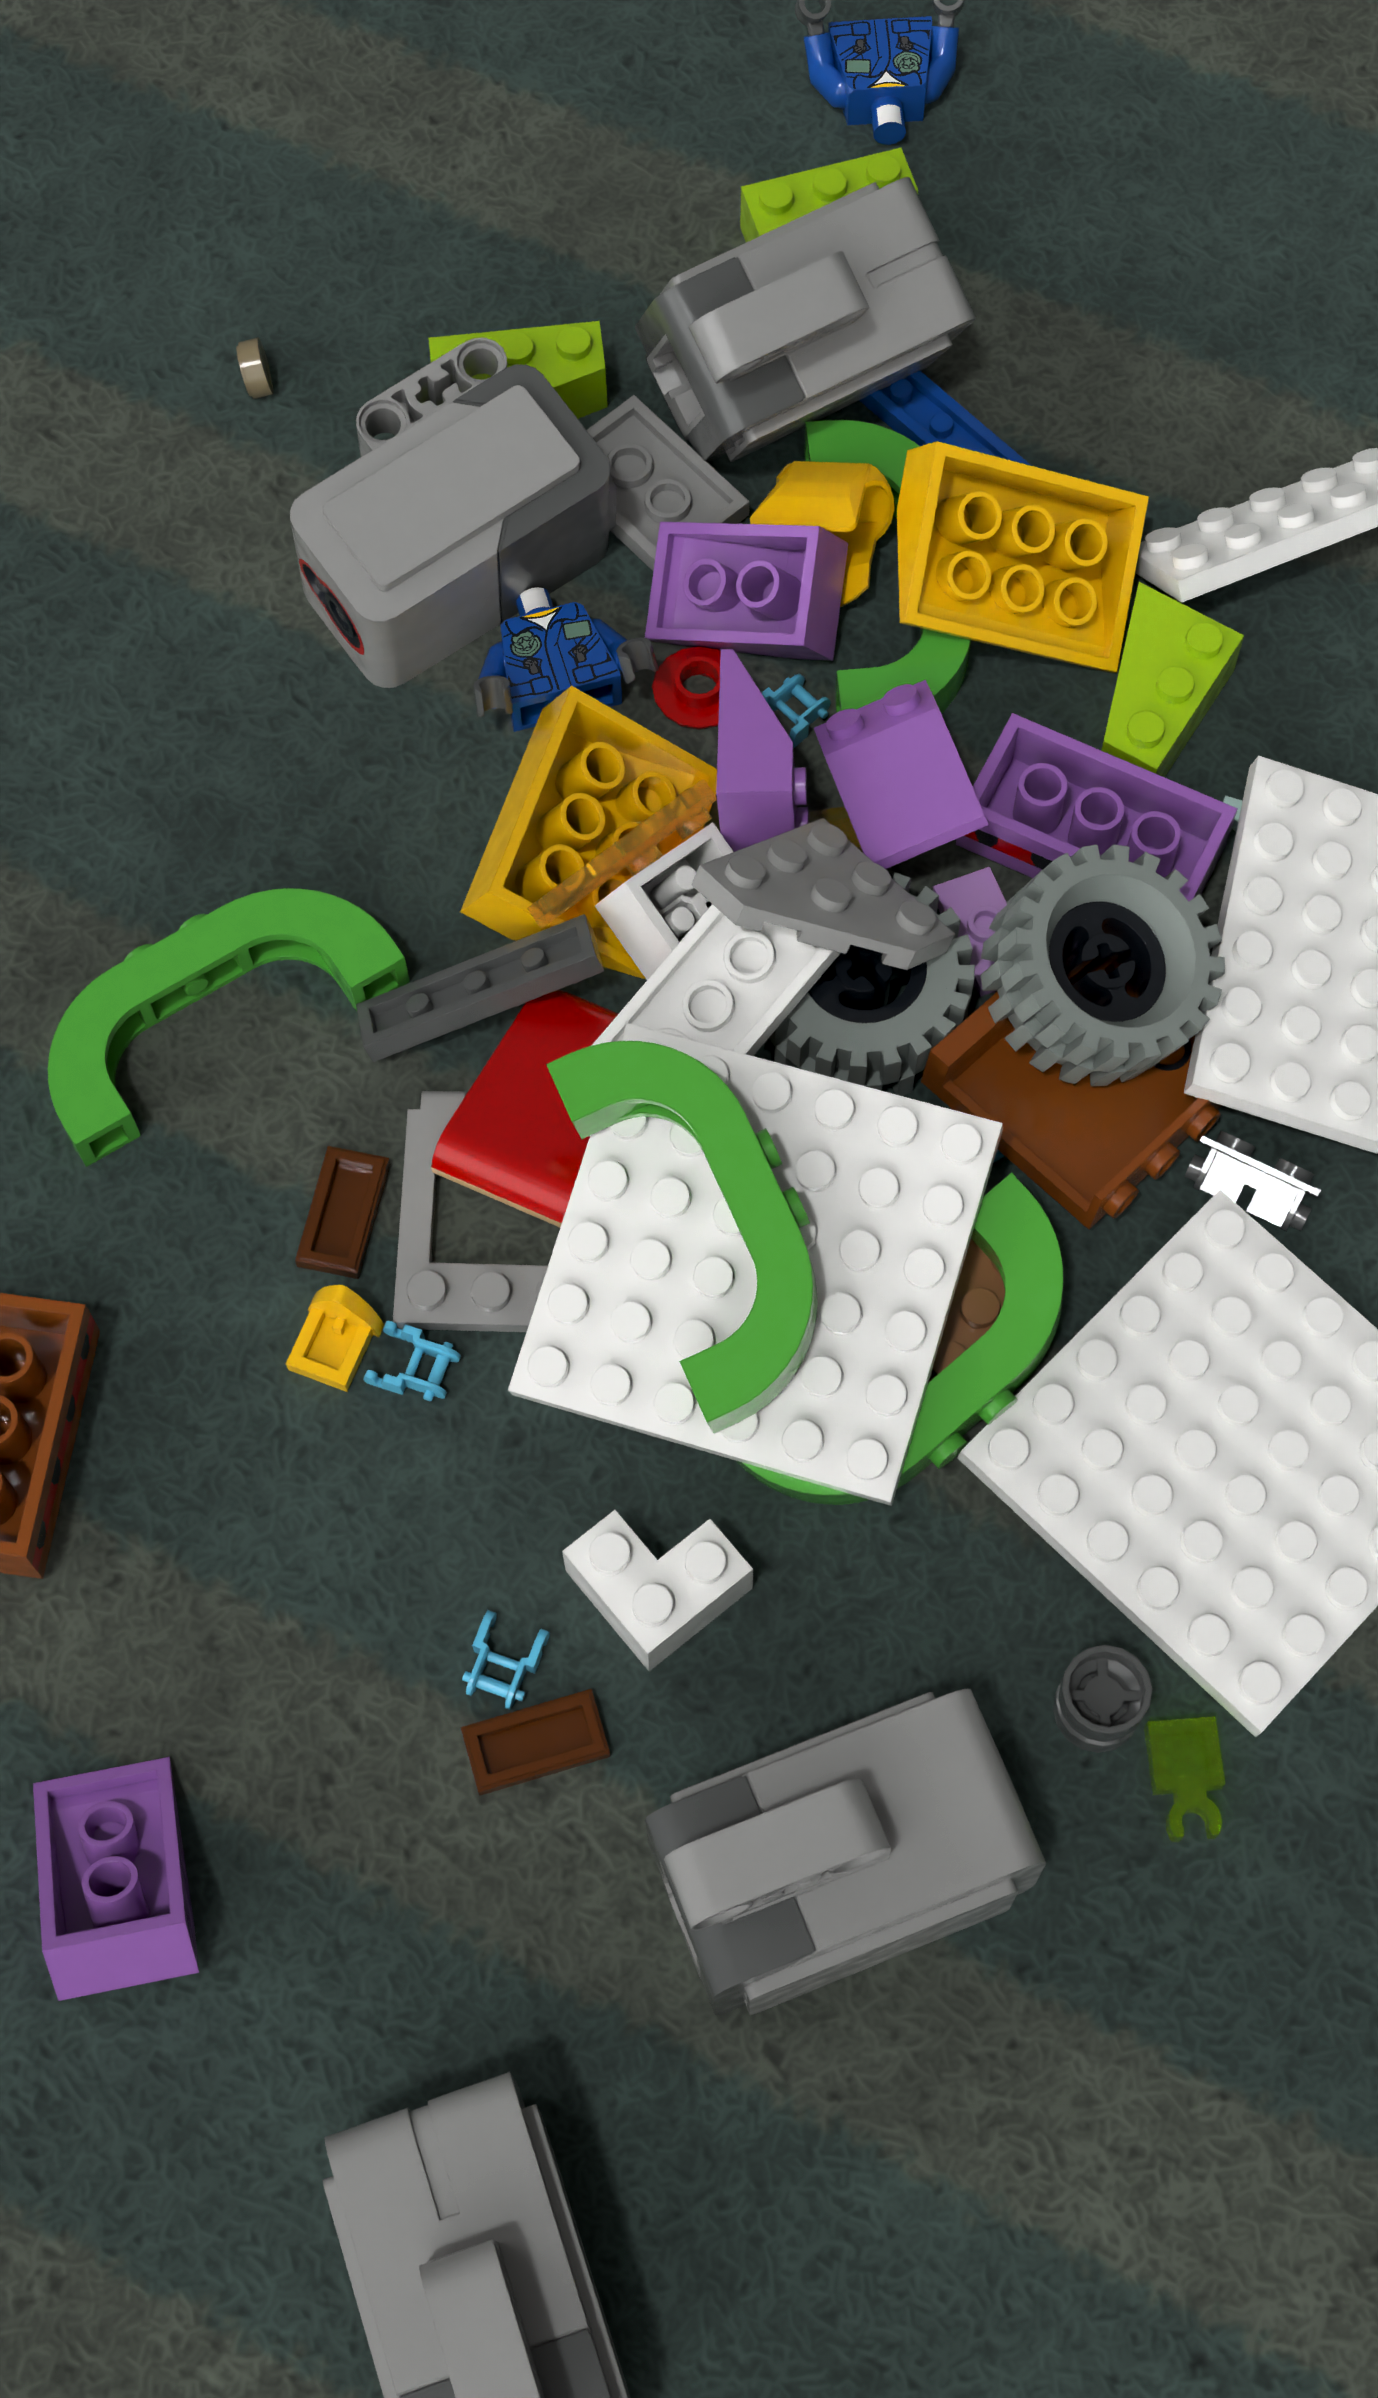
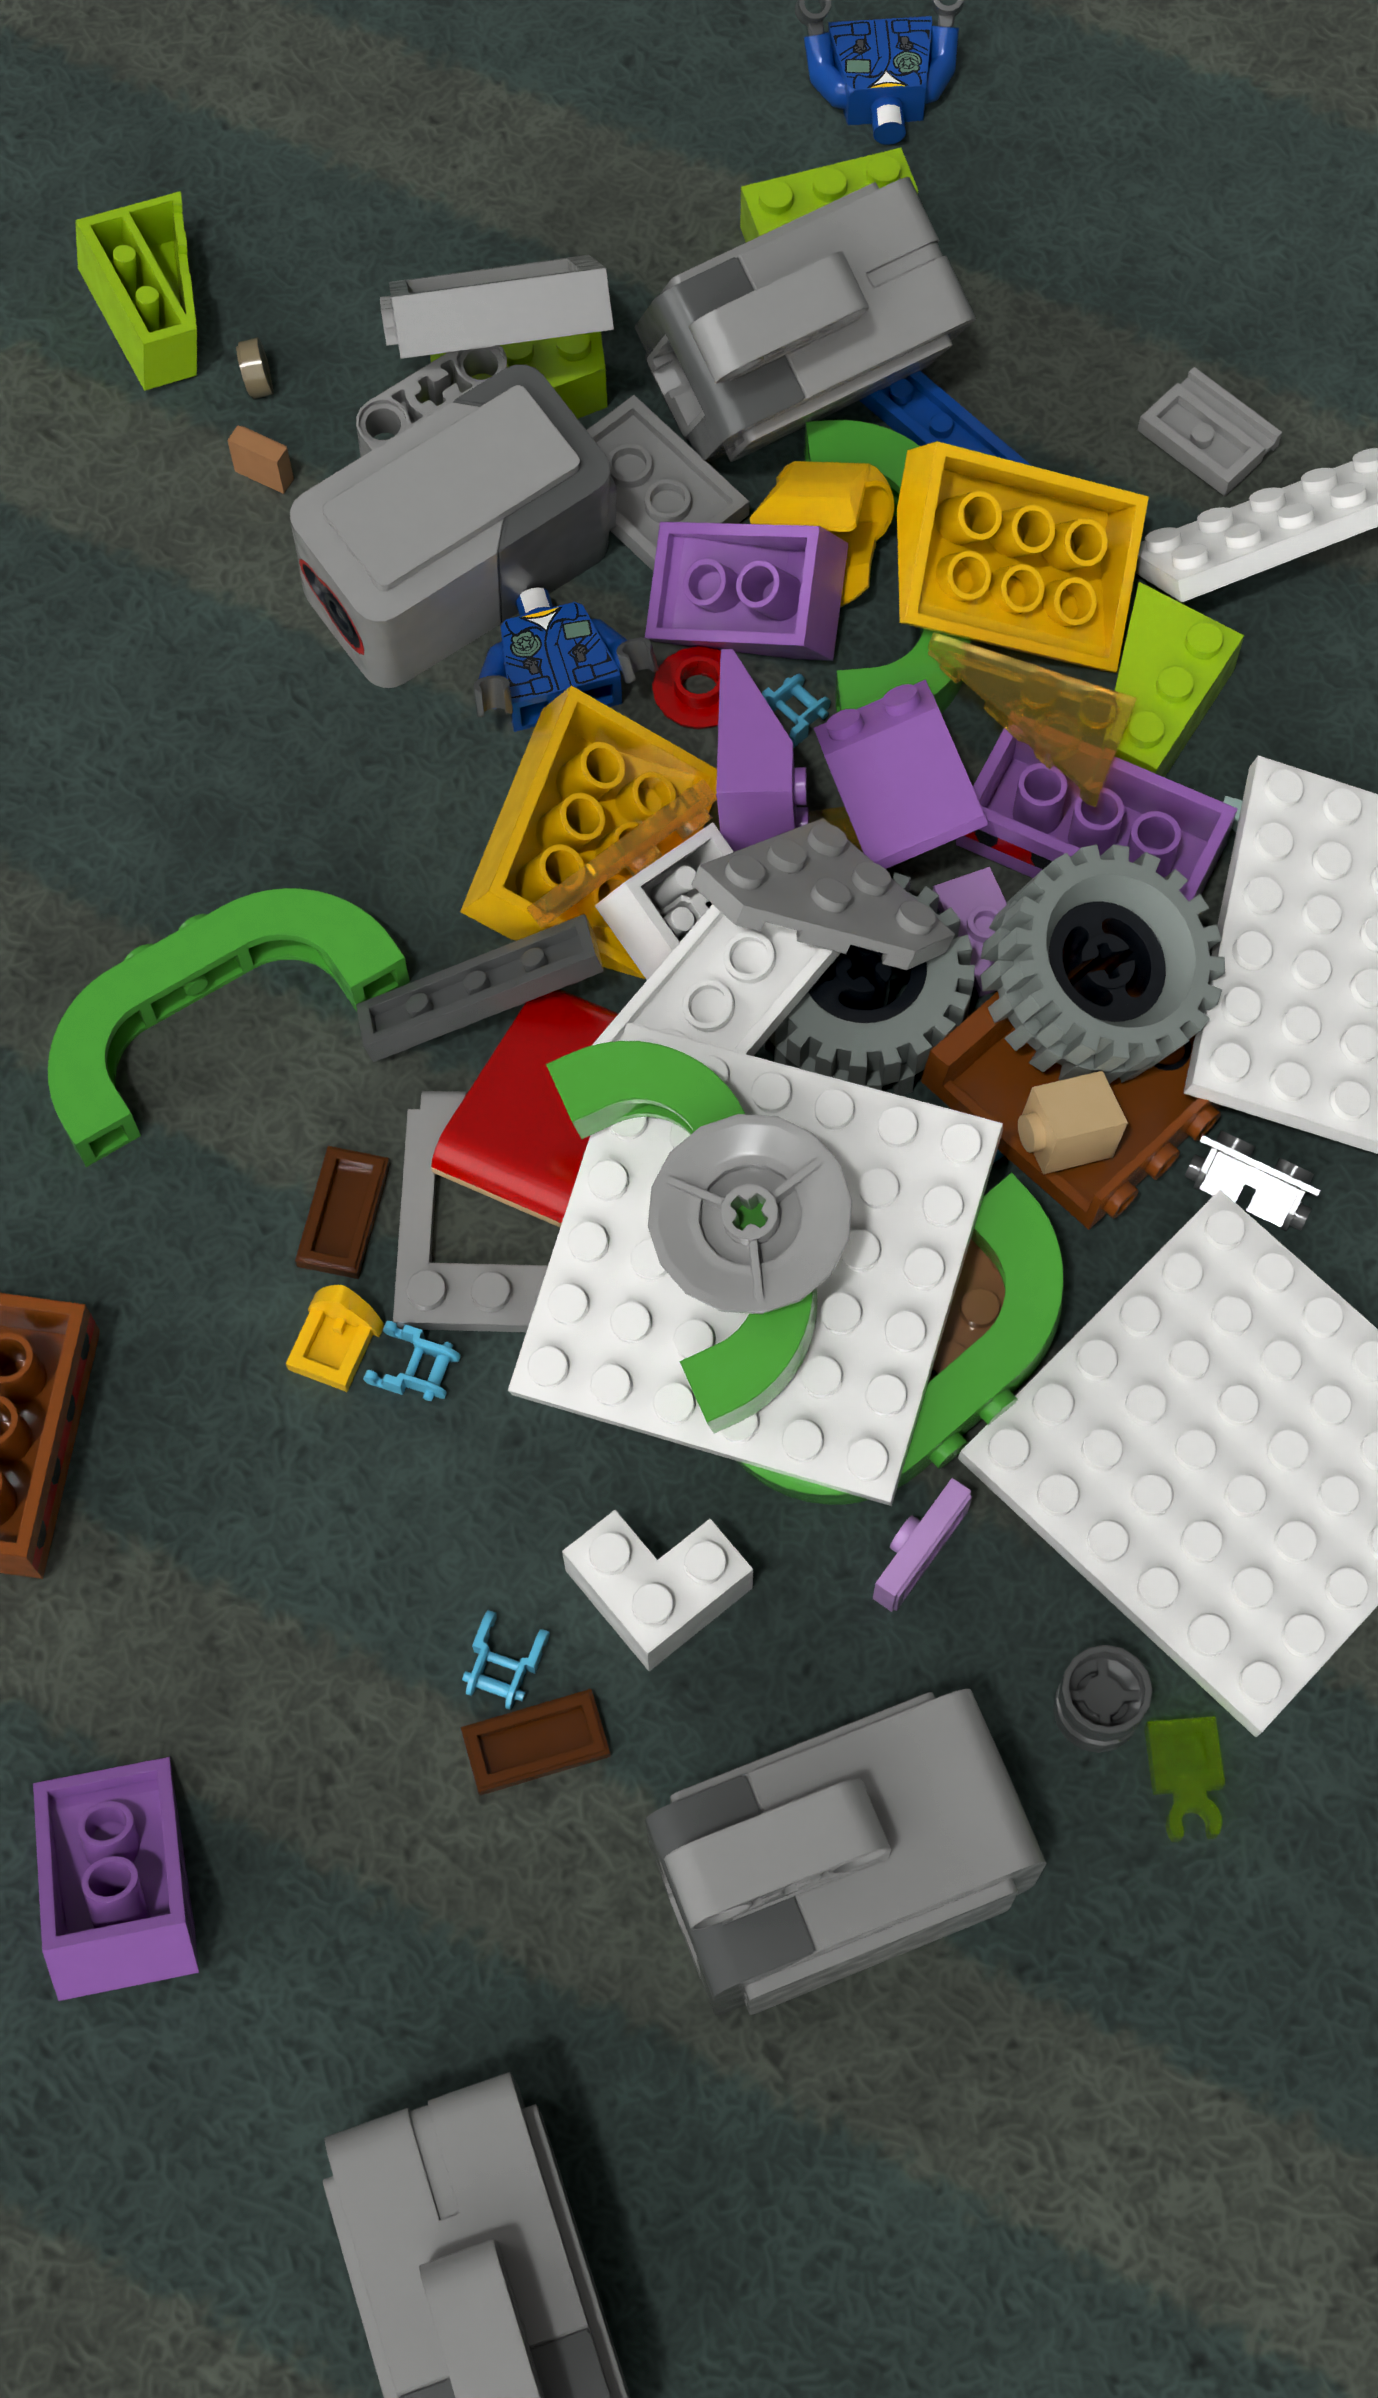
(143, 285): none -> lime wedge
(260, 459): none -> medium nougat tile
(497, 306): none -> light grey window
(748, 1164): none -> light grey piece
(919, 1544): none -> lavender plate
(1055, 714): none -> clear yellow wing
(1072, 1122): none -> tan brick
(1209, 431): none -> light grey plate

